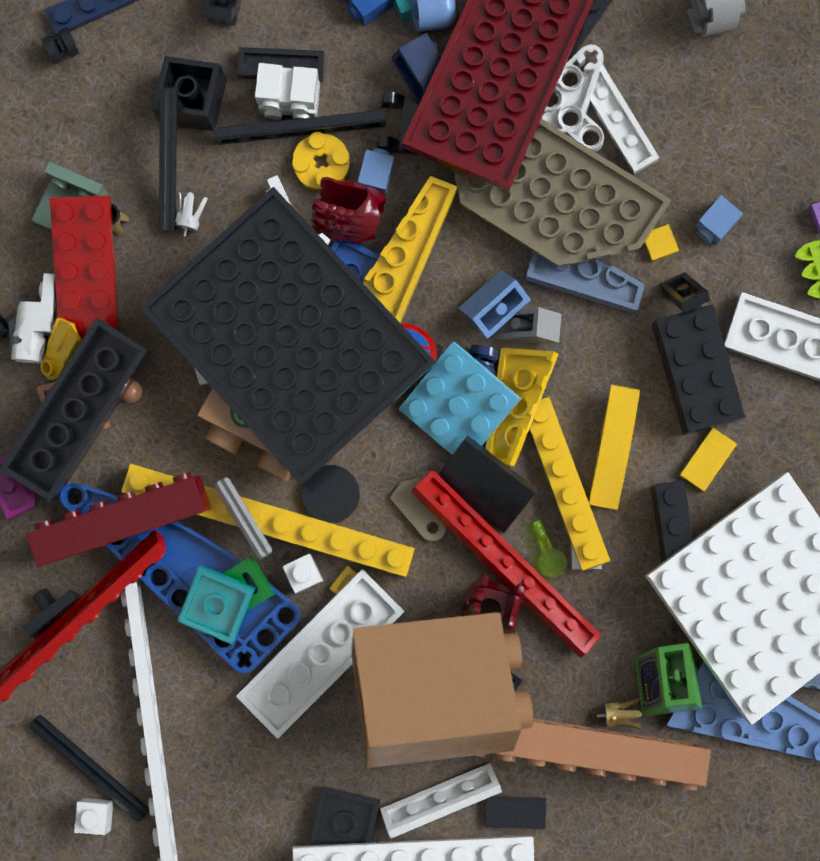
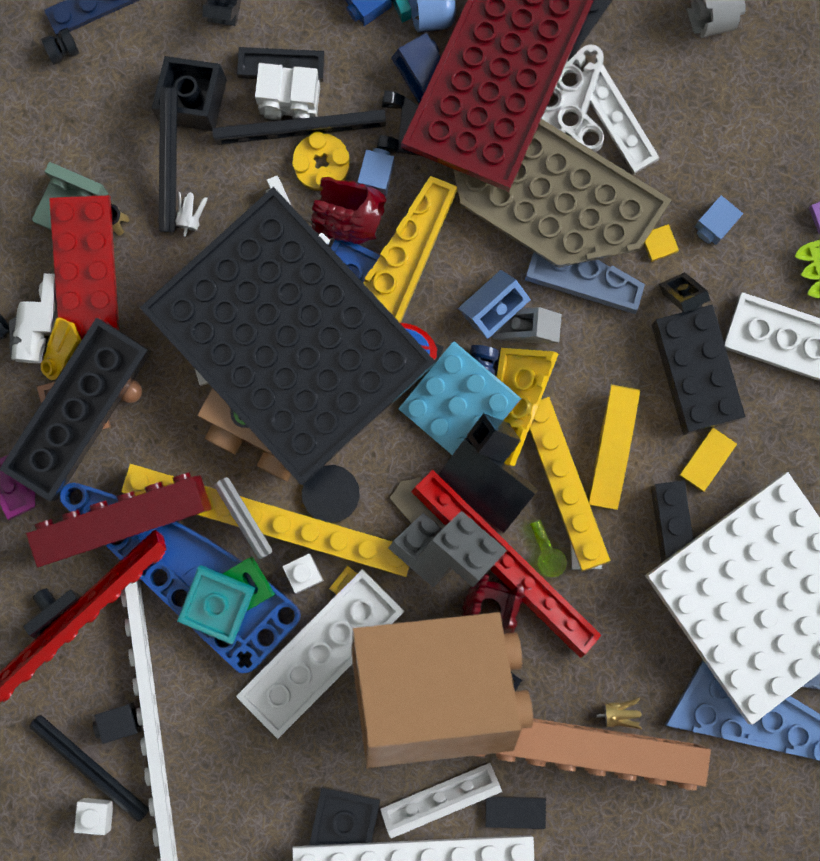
(116, 723): none -> black brick
(457, 546): none -> dark grey bracket
(493, 438): none -> black brick
(668, 680): bright green slope -> none

